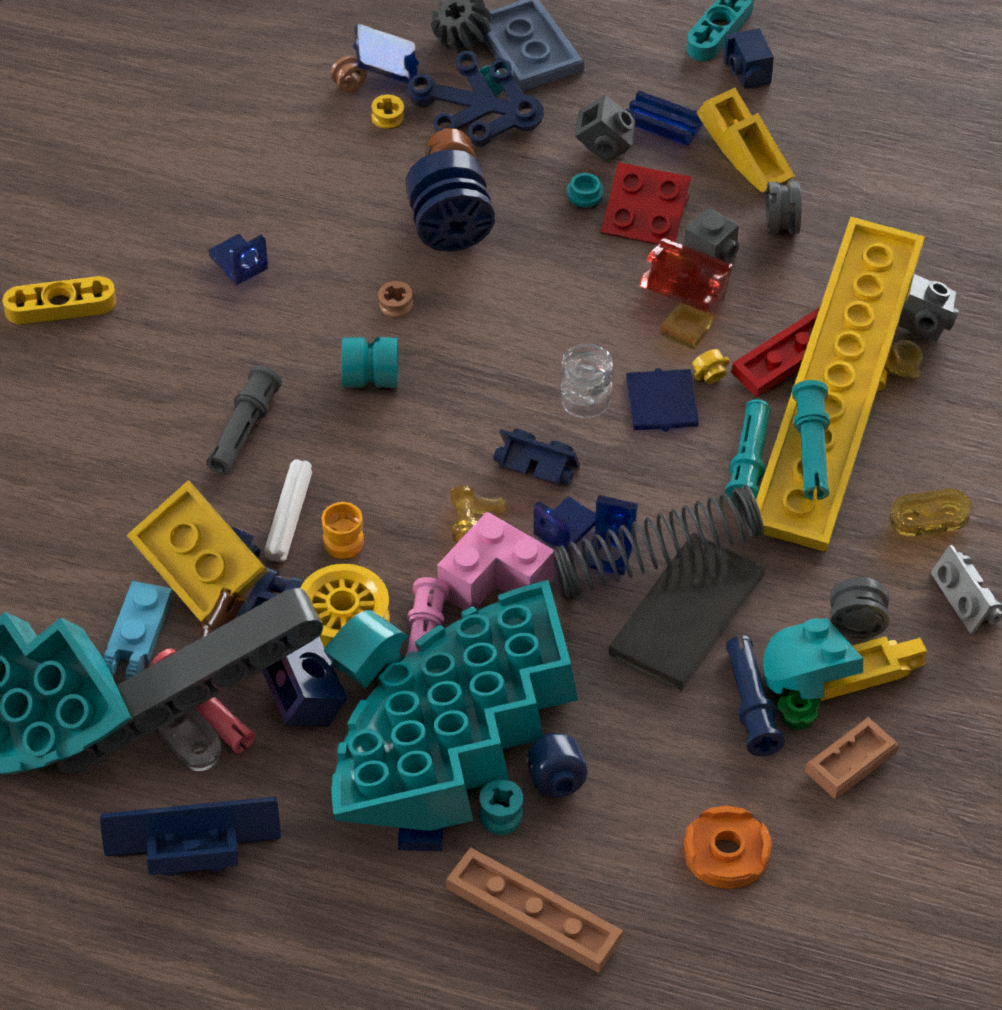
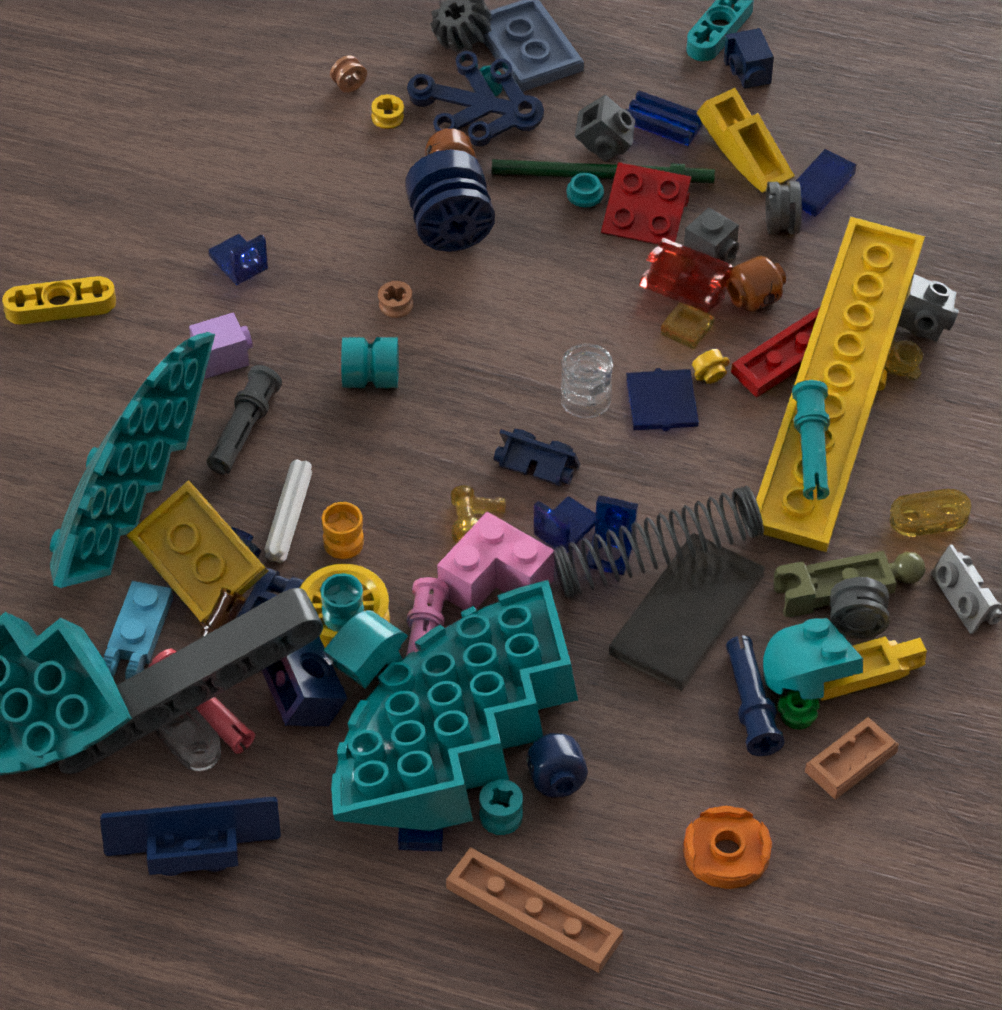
(129, 465): none -> teal brick
(229, 345): none -> lavender brick
(341, 600): none -> teal wheel
(385, 54): clear blue piece -> none
(602, 171): none -> dark green bar
(747, 465): teal pin -> none
(756, 283): none -> dark orange head
(811, 584): none -> olive plate
(824, 180): none -> clear blue tile

